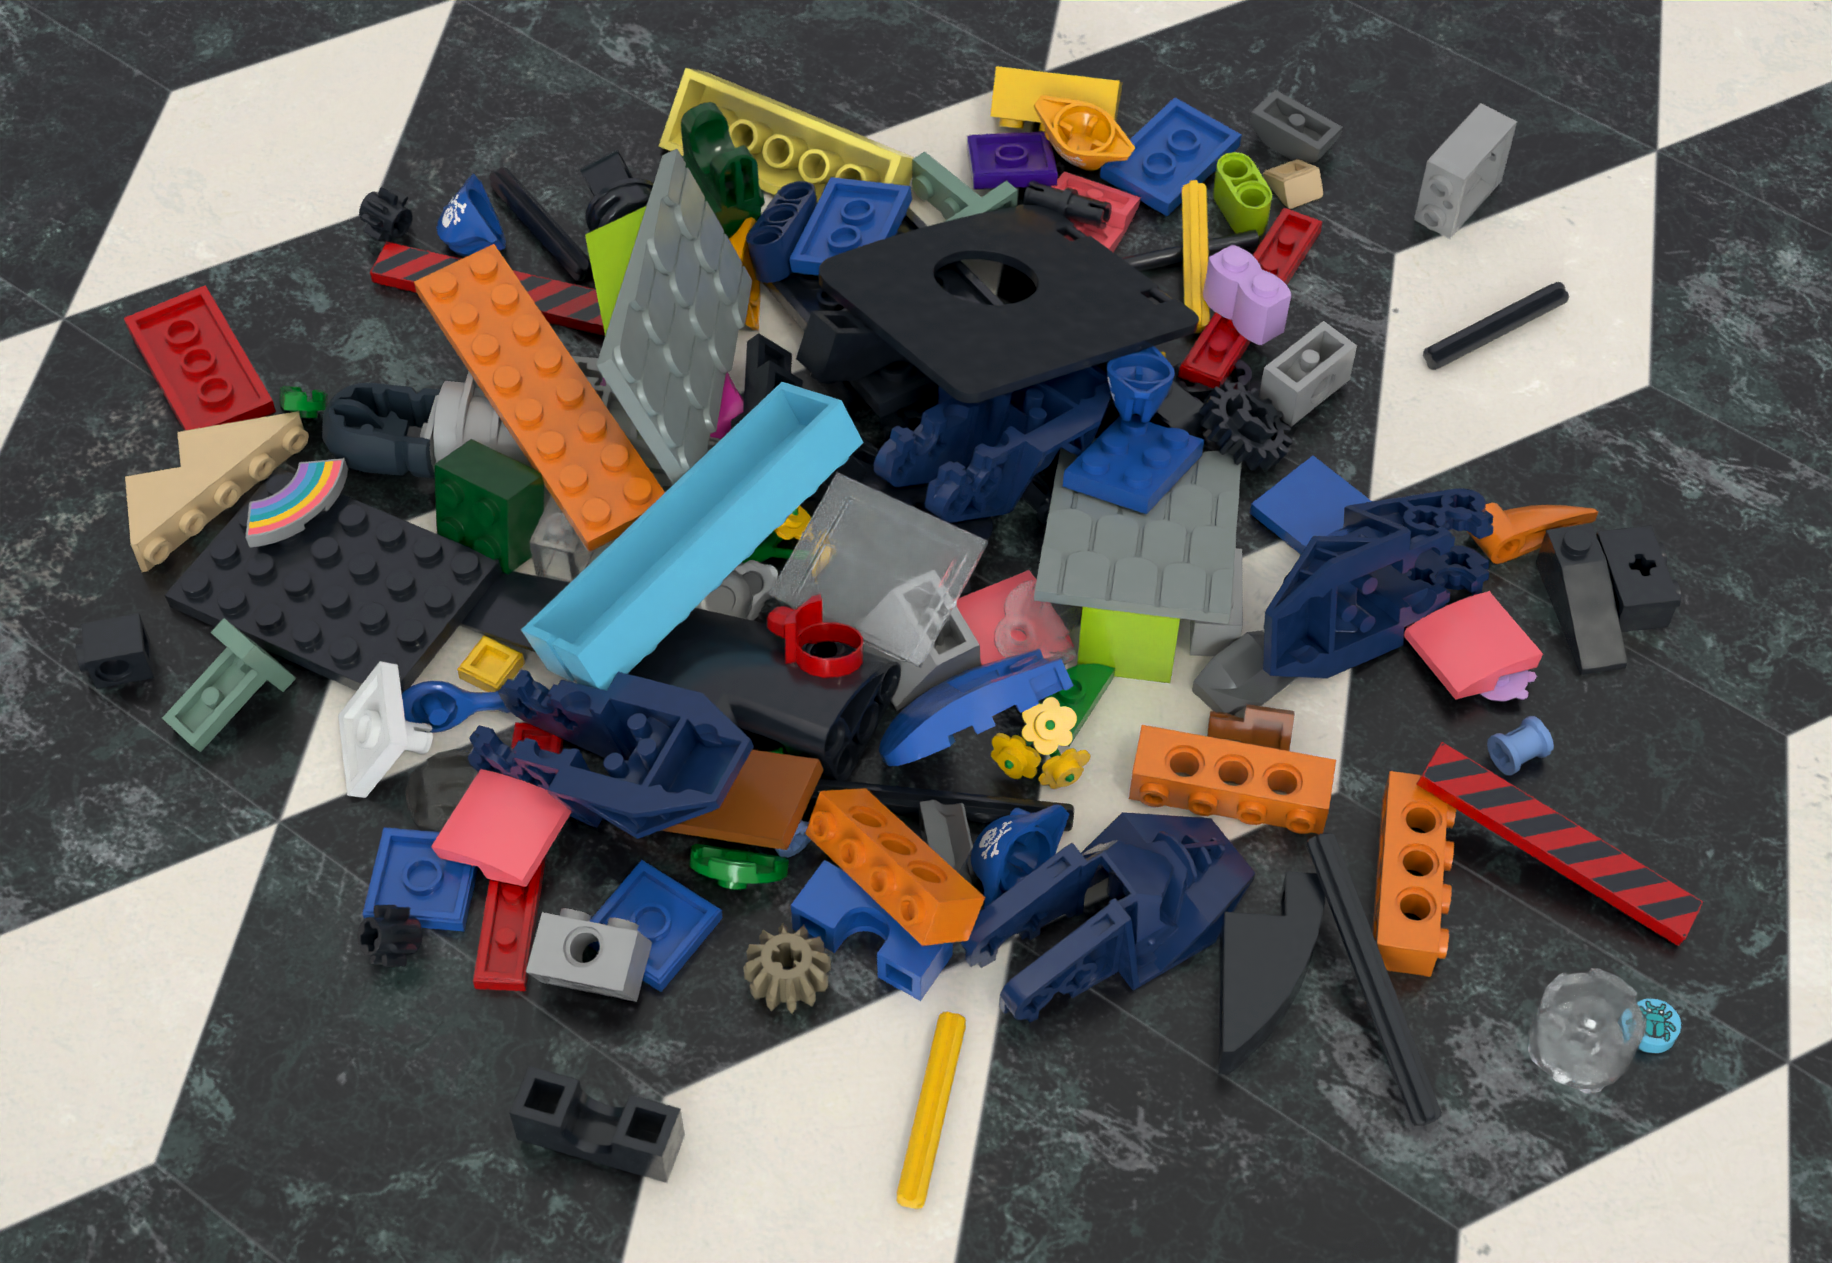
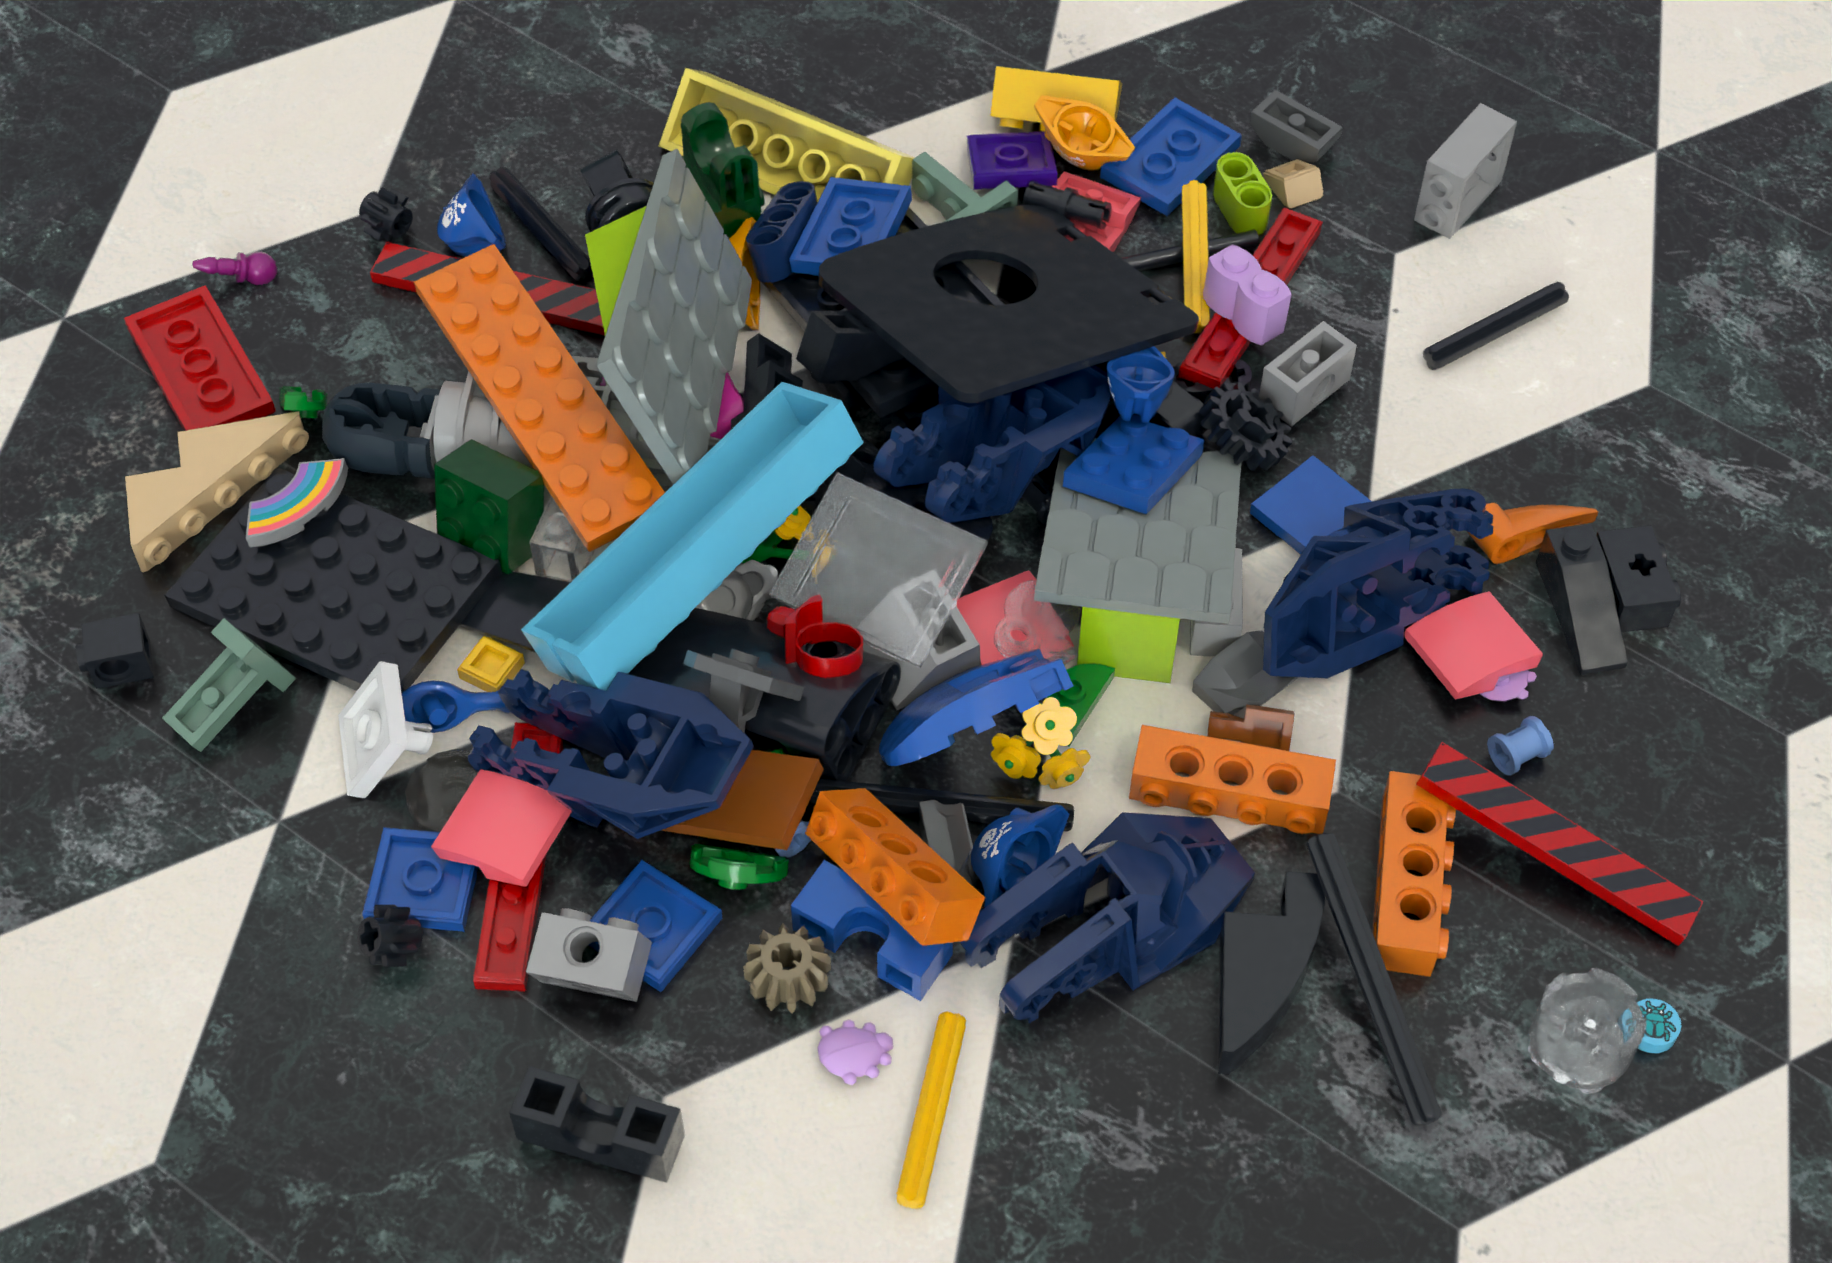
(256, 268): none -> magenta bar
(739, 683): none -> dark grey piece
(854, 1051): none -> lavender piece

